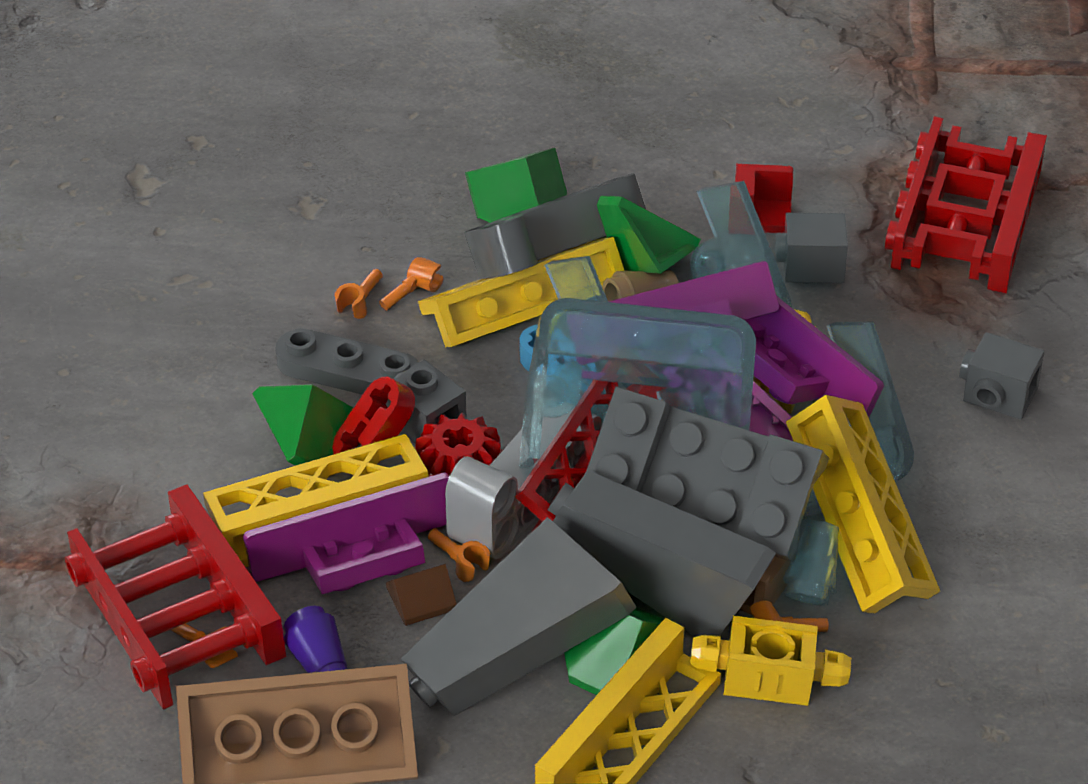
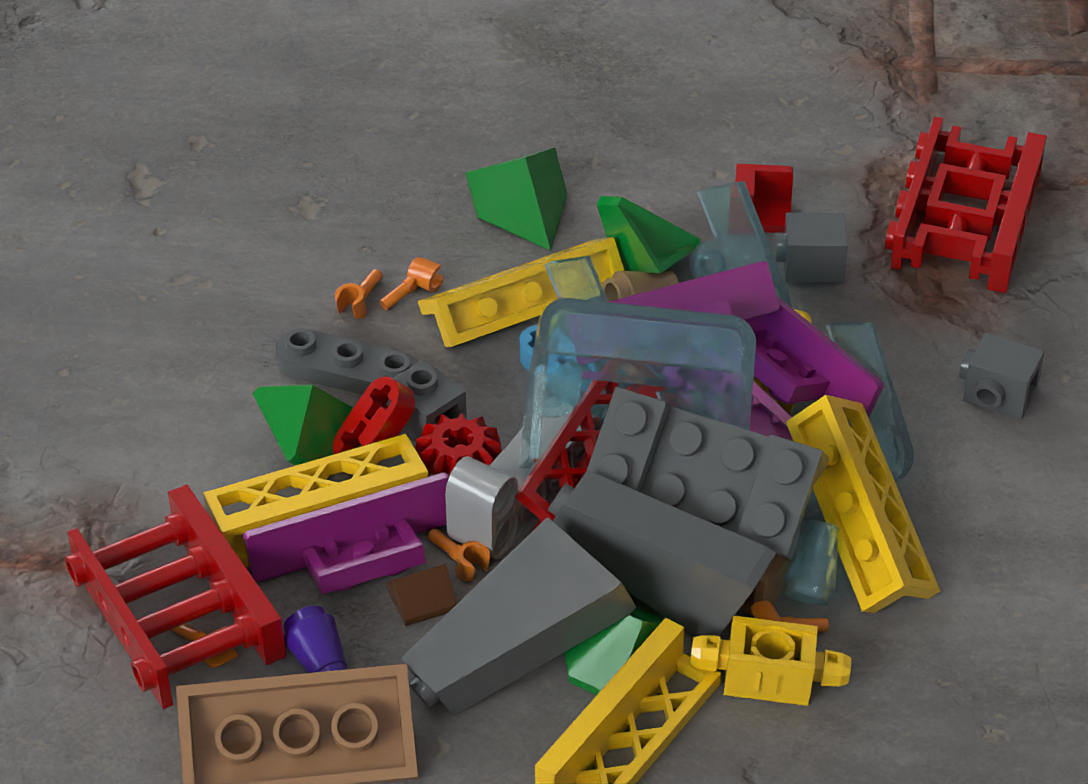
(545, 229): dark grey beam -> none

